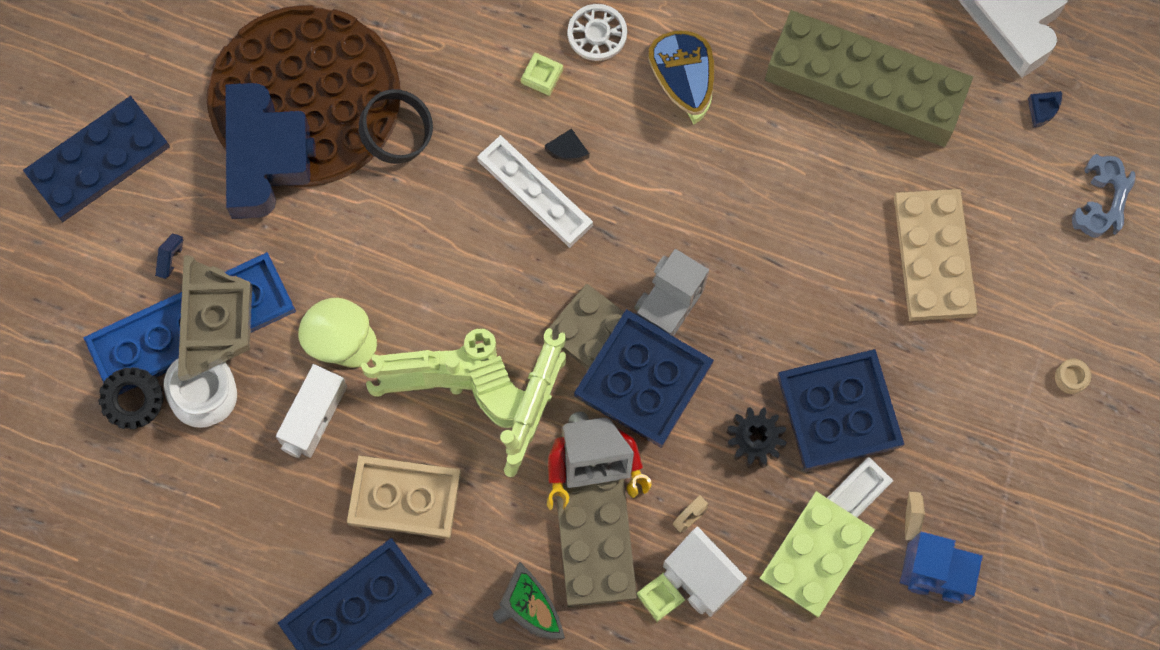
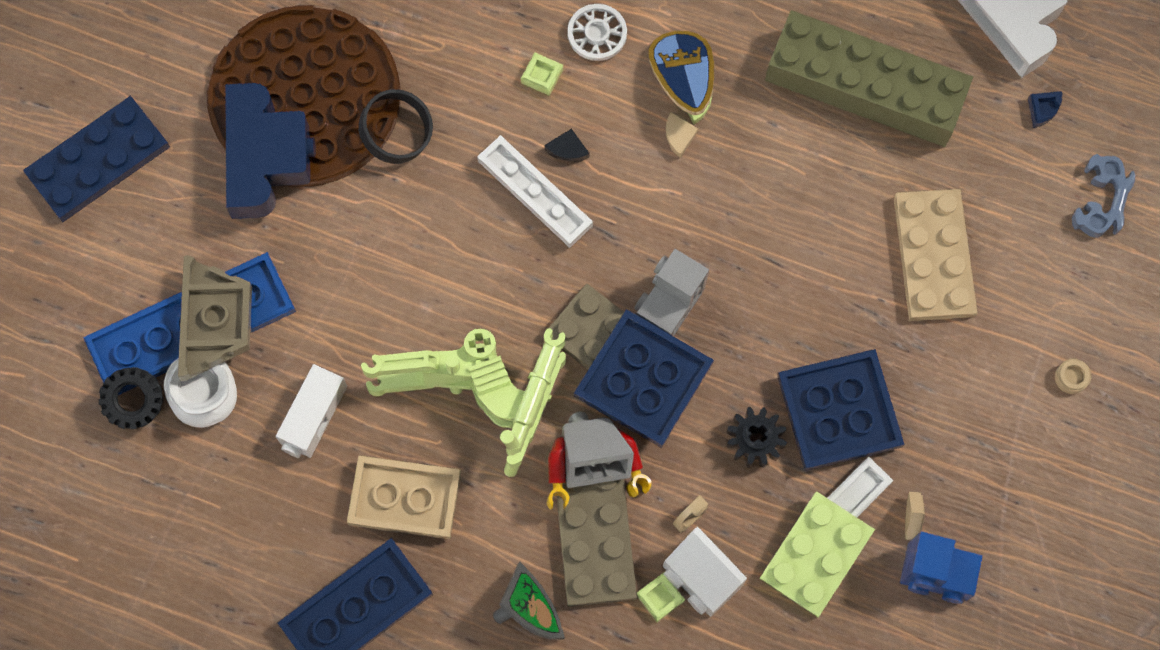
(165, 255): dark blue tile -> none
(337, 333): yellowish green piece -> none
(679, 134): none -> tan tile

